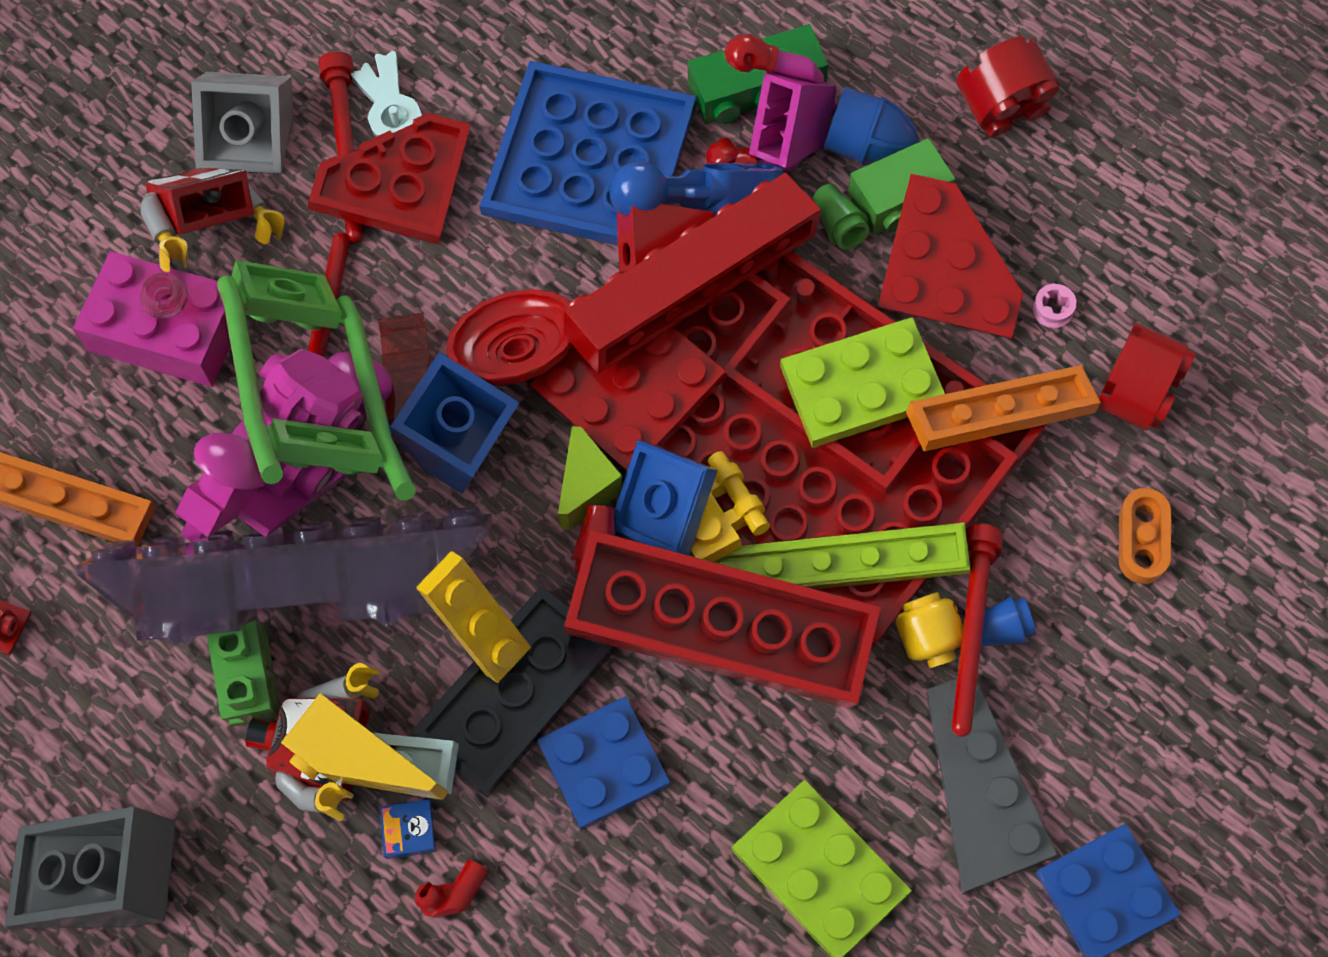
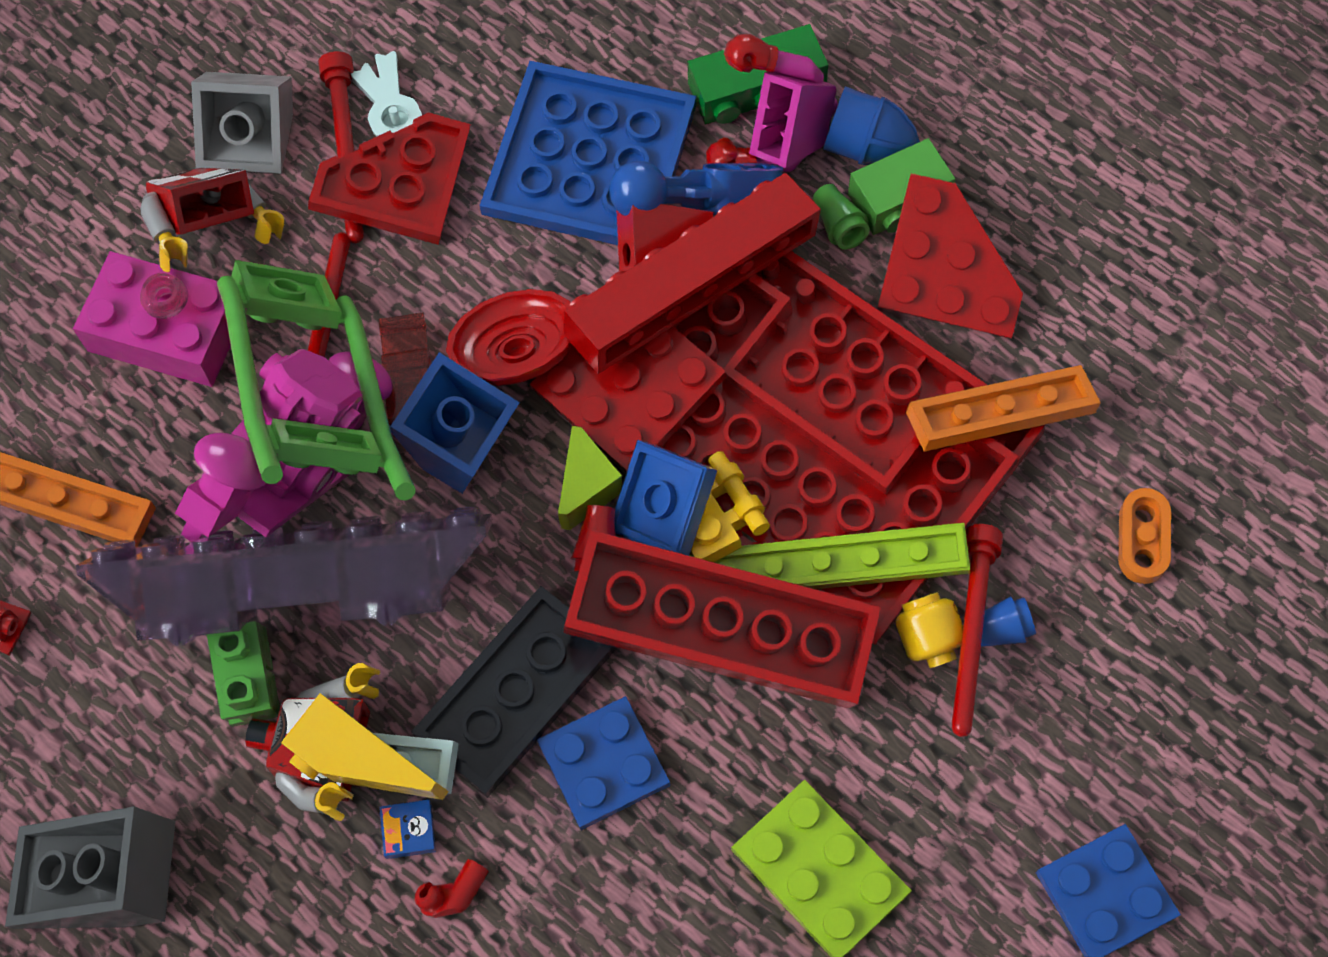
(473, 616): yellow plate -> none
(860, 381): lime plate -> none
(985, 796): dark grey wing -> none
(1008, 85): red brick -> none
(1063, 297): bright pink bush -> none
(1143, 376): red brick -> none

